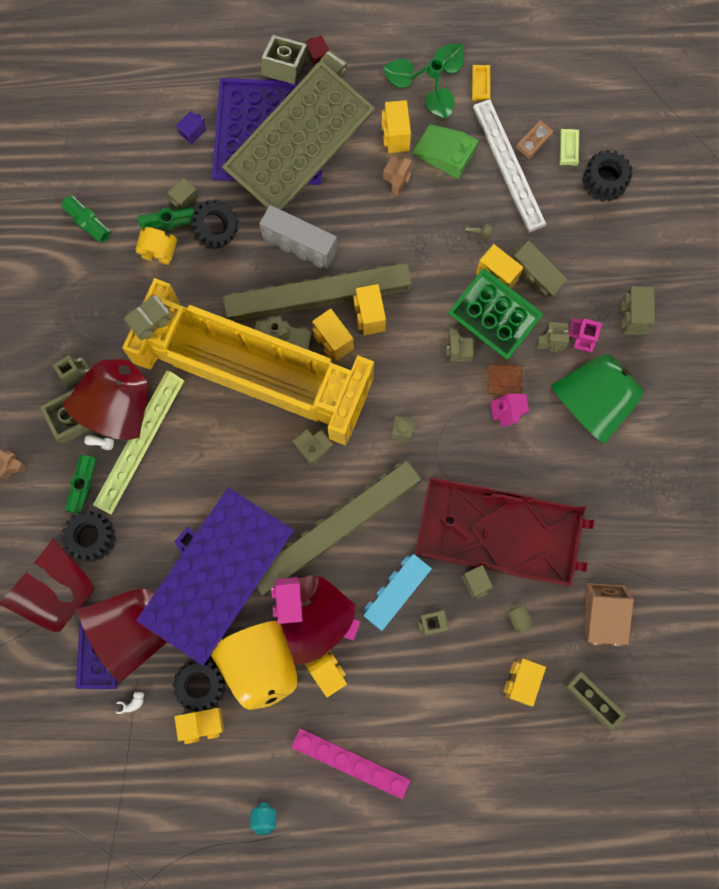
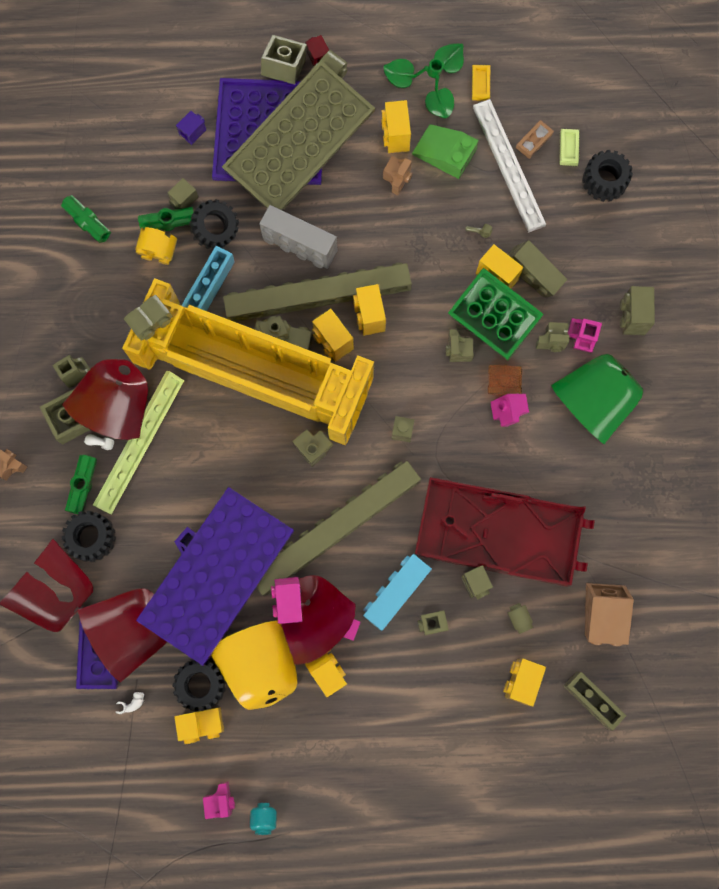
(210, 279): none -> medium azure brick
(219, 804): none -> dark pink brick
(351, 763): dark pink plate -> none

